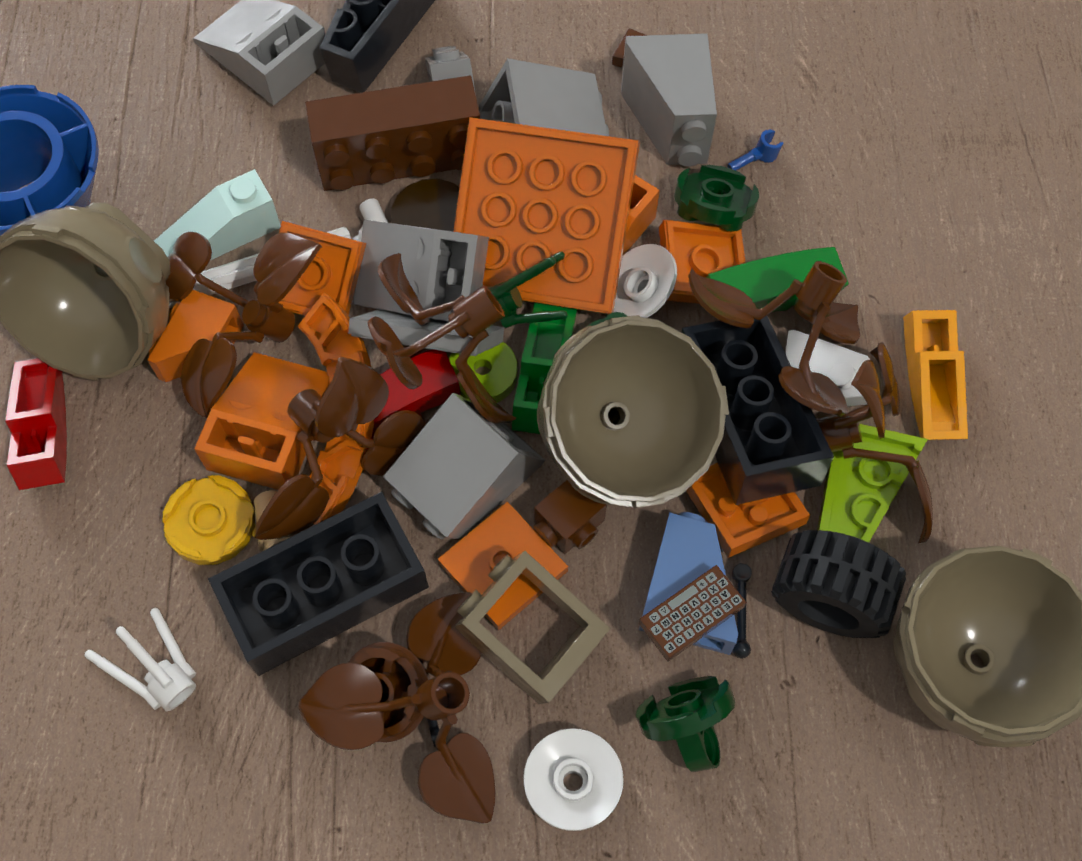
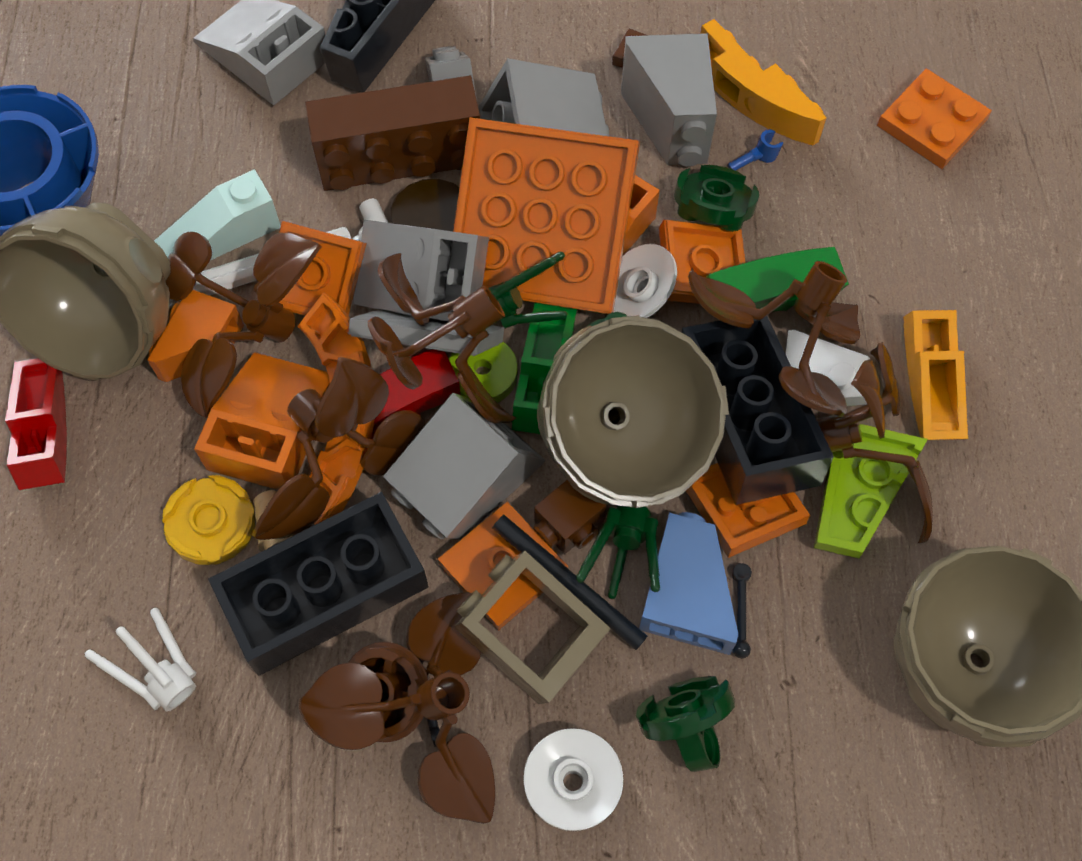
(599, 606): none -> black bar
(629, 529): none -> dark green plant
(692, 613): tile -> none
(760, 94): none -> light orange slope
(839, 584): black tyre -> none
(934, 118): none -> orange plate

